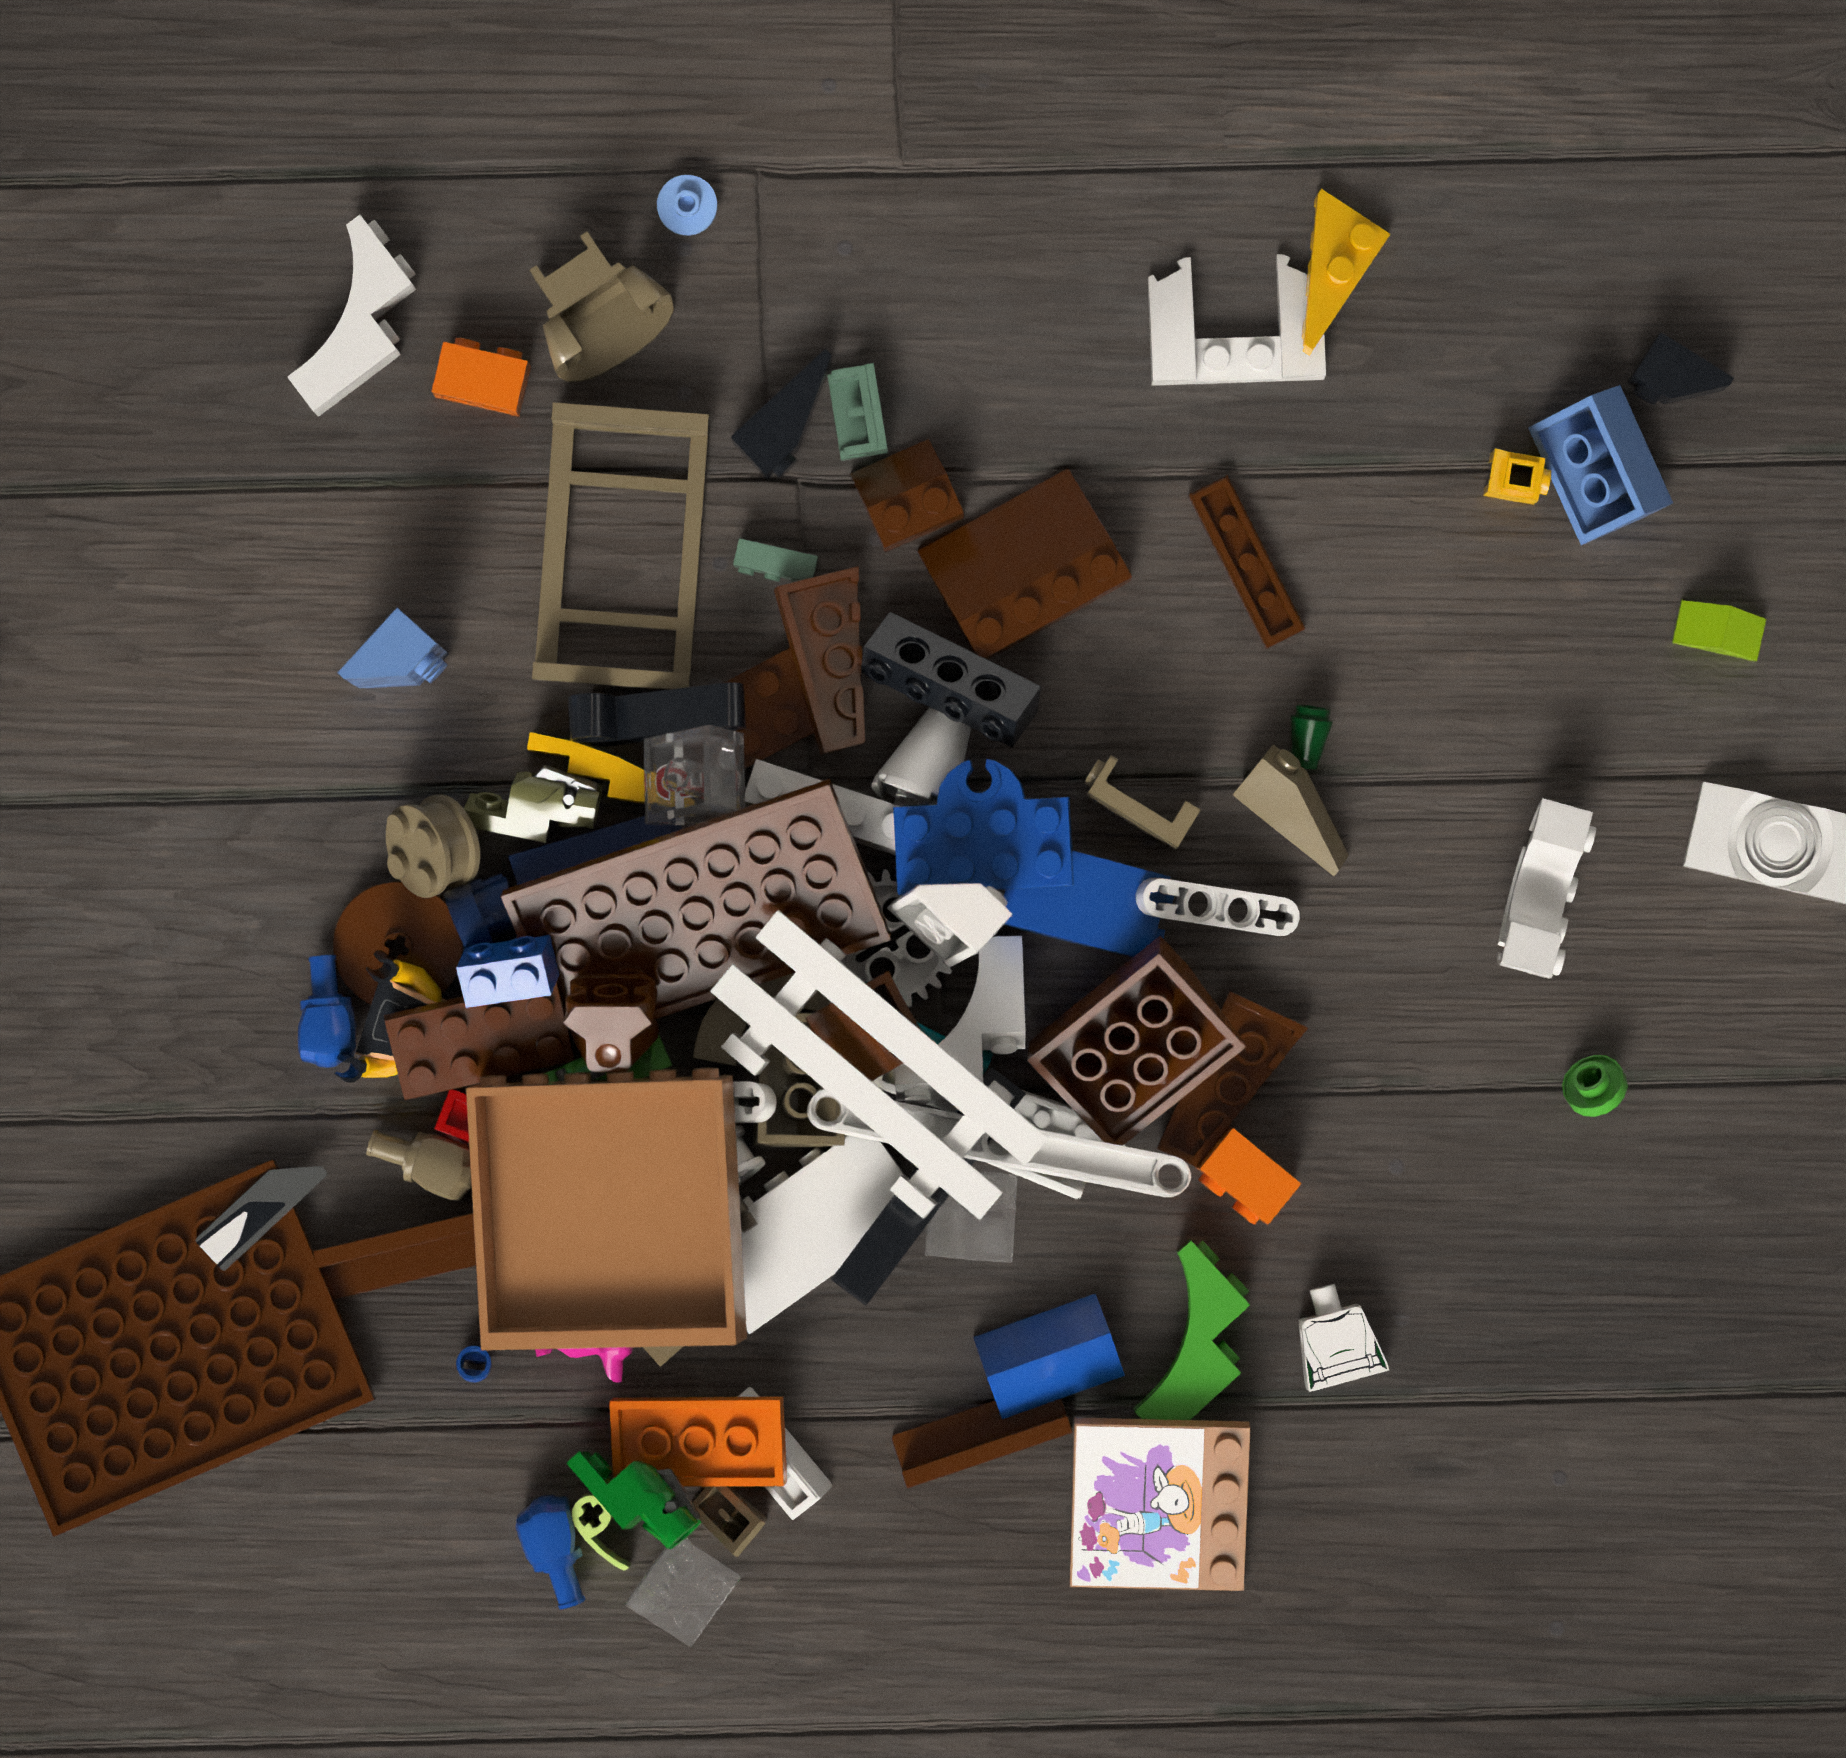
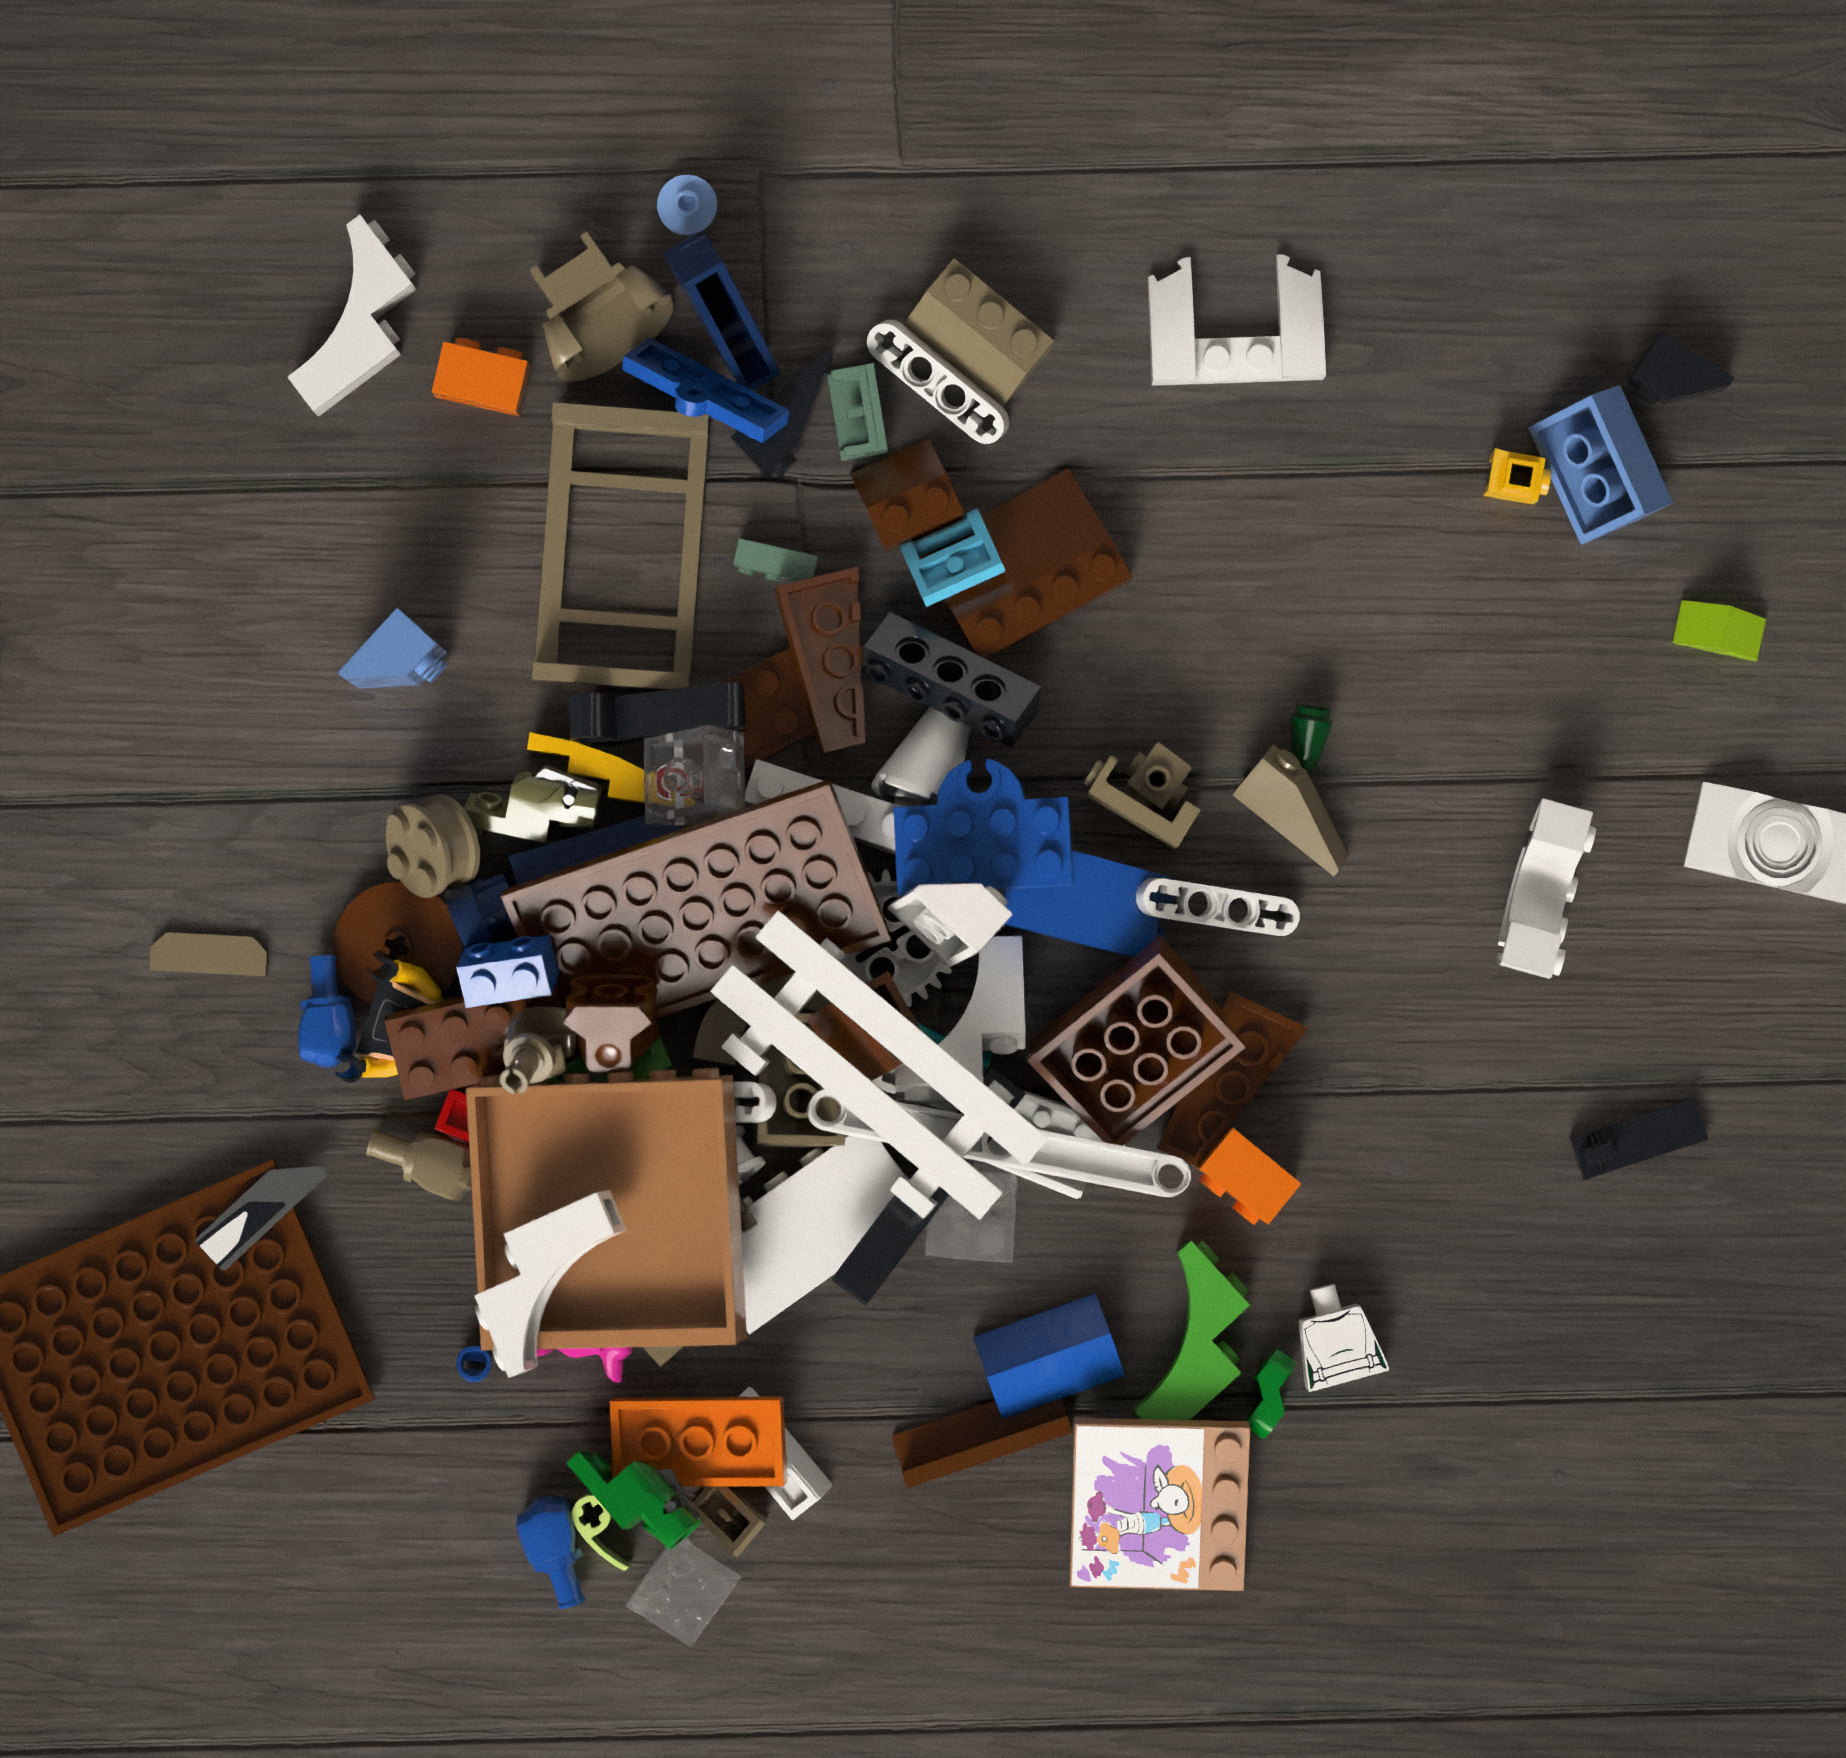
(208, 954): none -> dark tan piece
(398, 1256): reddish brown panel -> none
(536, 1047): none -> dark tan piece
(543, 1255): none -> white arch
(705, 391): none -> blue hinge
(721, 311): none -> dark blue brick
(942, 375): none -> white beam
(955, 566): none -> medium azure plate
(979, 332): none -> dark tan slope
(1167, 765): none -> dark tan brick
(1246, 562): reddish brown tile -> none
(1270, 1378): none -> green piece
(1341, 252): yellow wing -> none
(1594, 1085): bright green plate -> none
(1638, 1139): none -> black hinge

